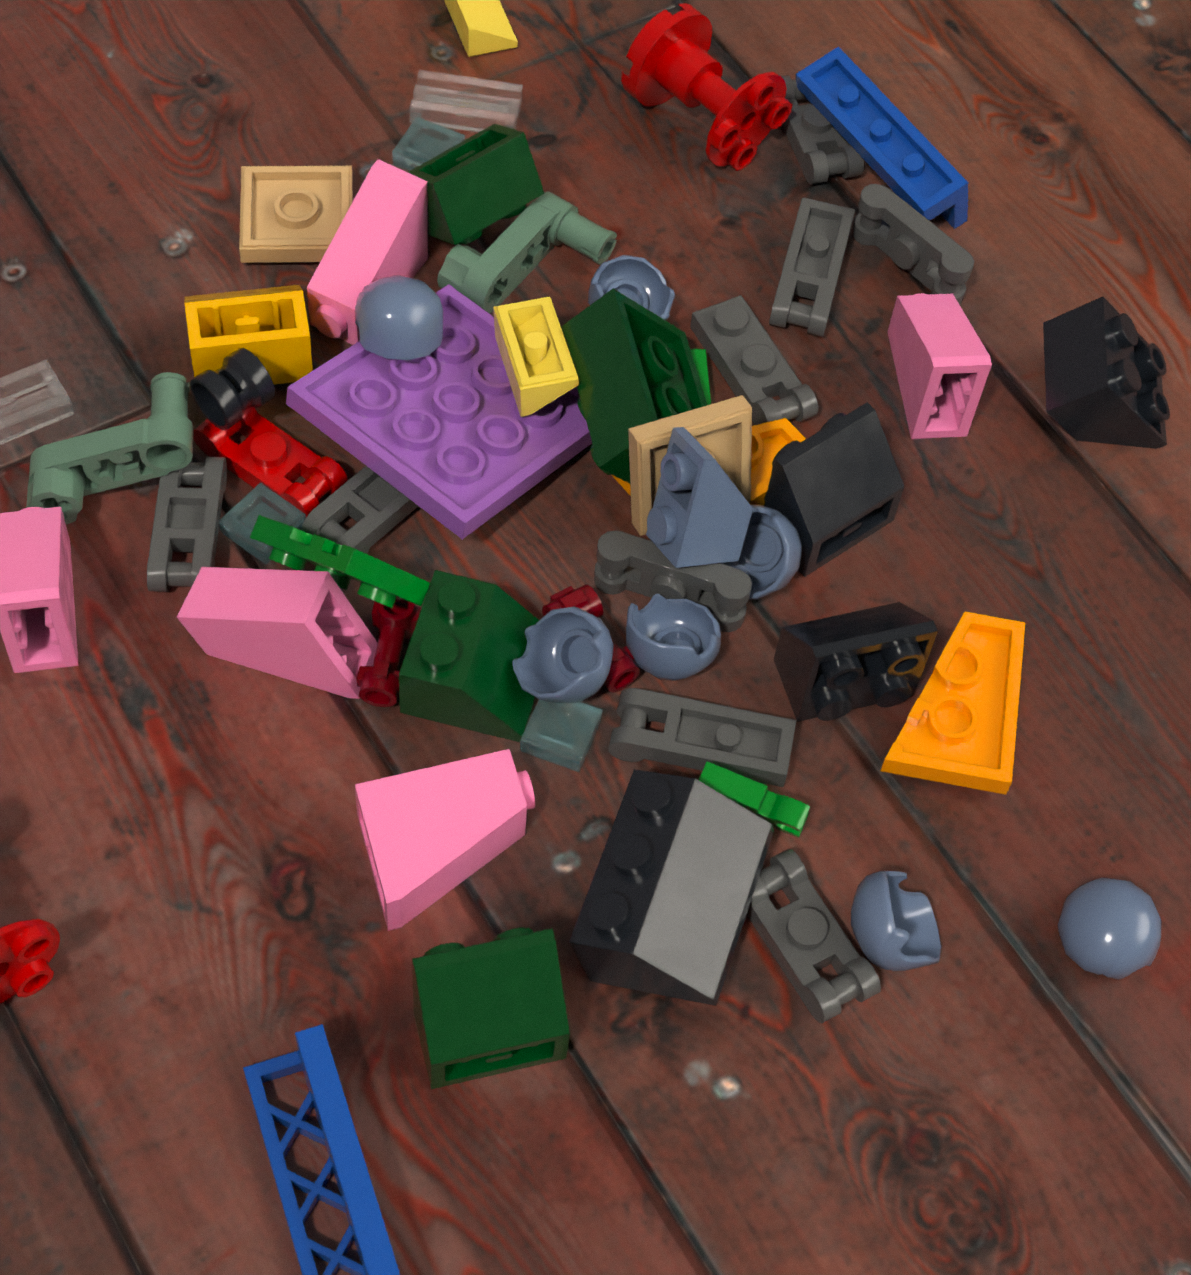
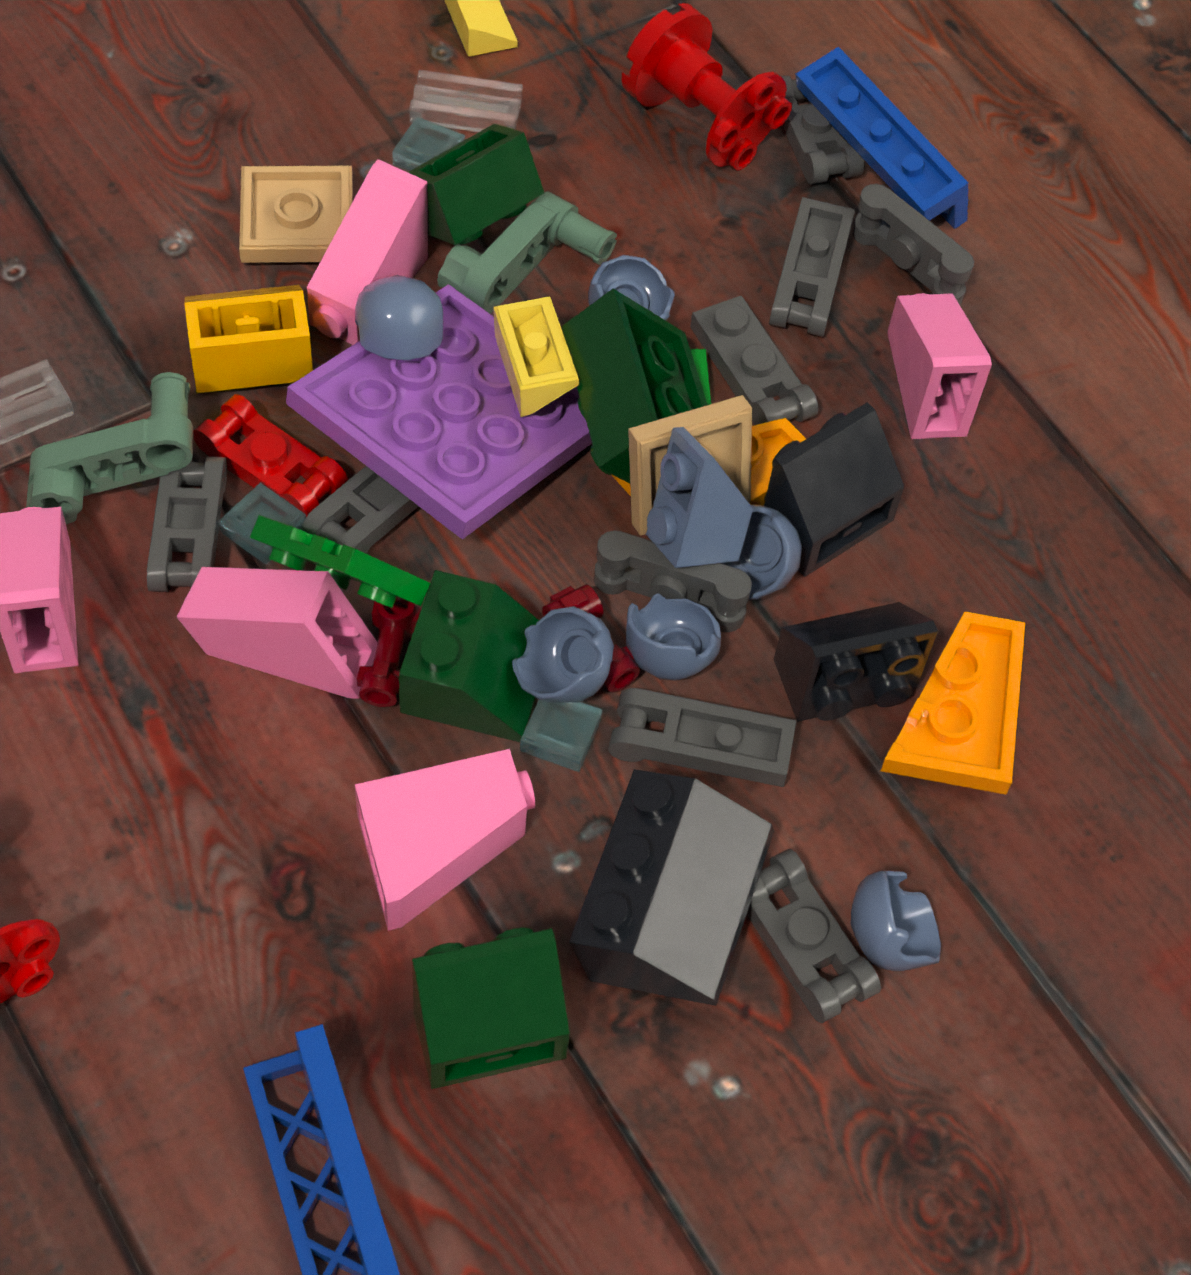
(232, 388): black wheel -> none
(779, 810): green plate -> none
(1104, 378): black slope -> none
(1110, 927): sand blue hair -> none

